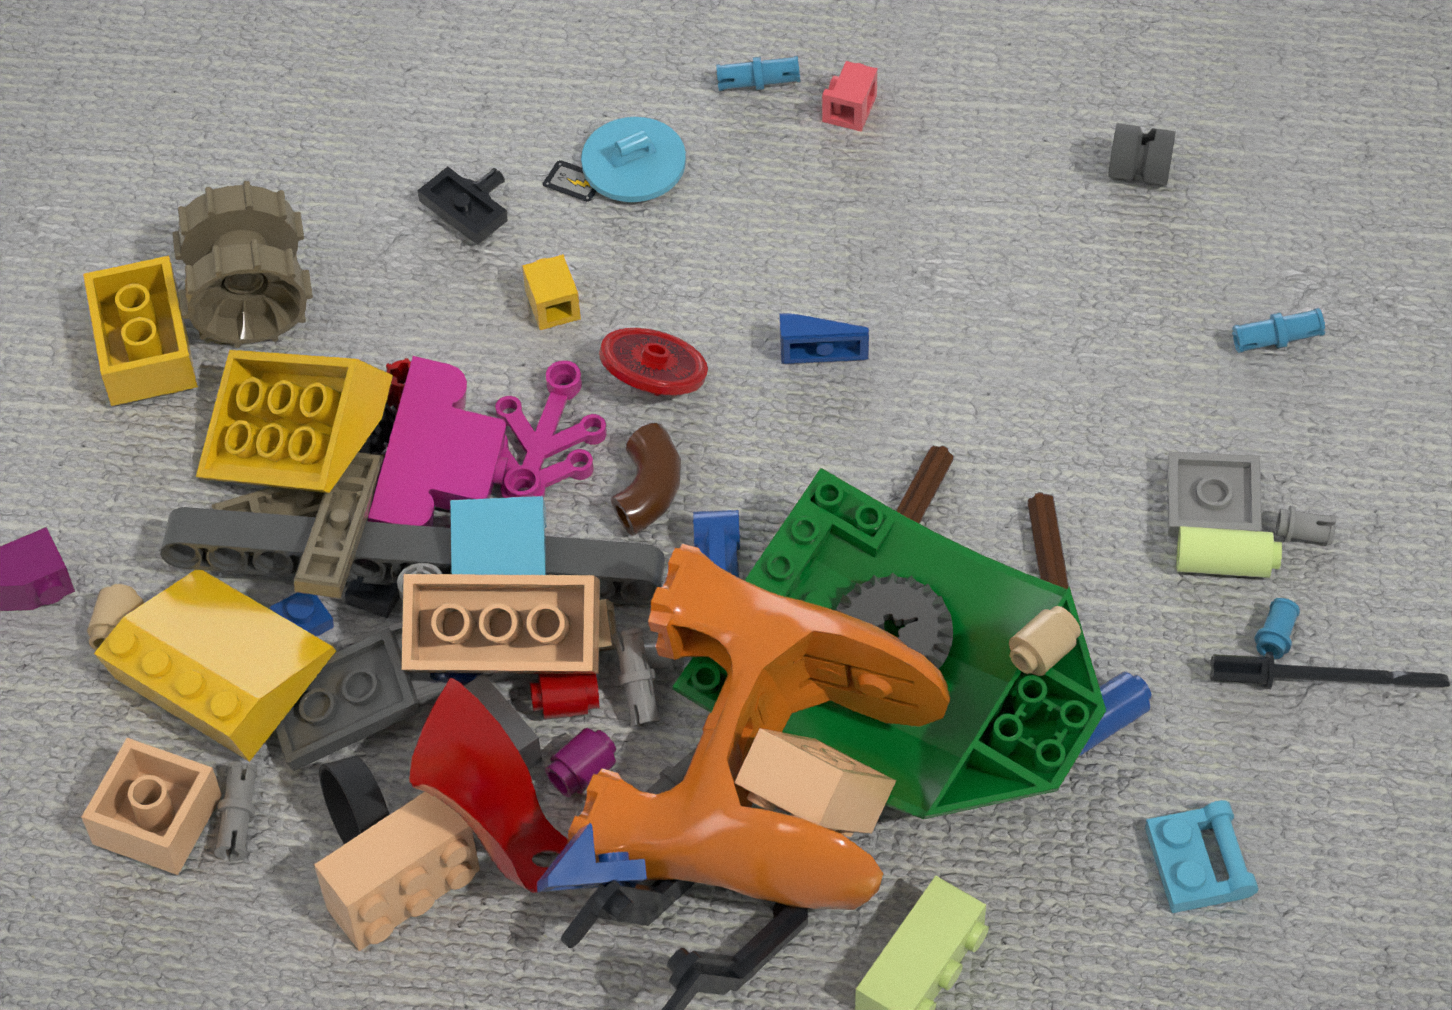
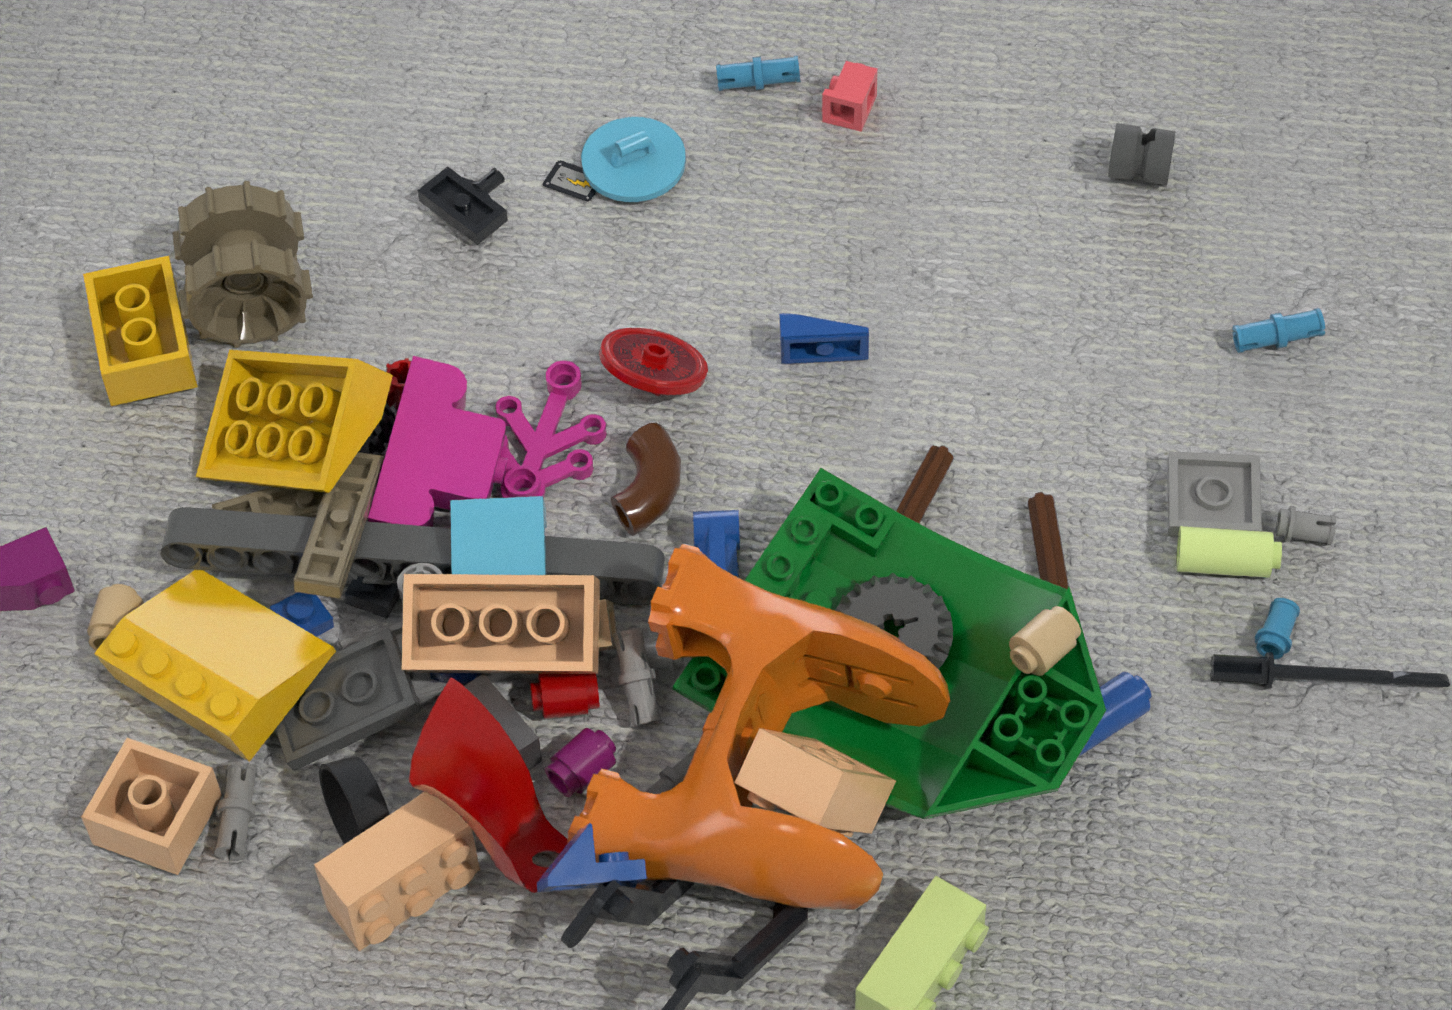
(551, 292): yellow brick -> none
(1185, 861): medium azure plate -> none

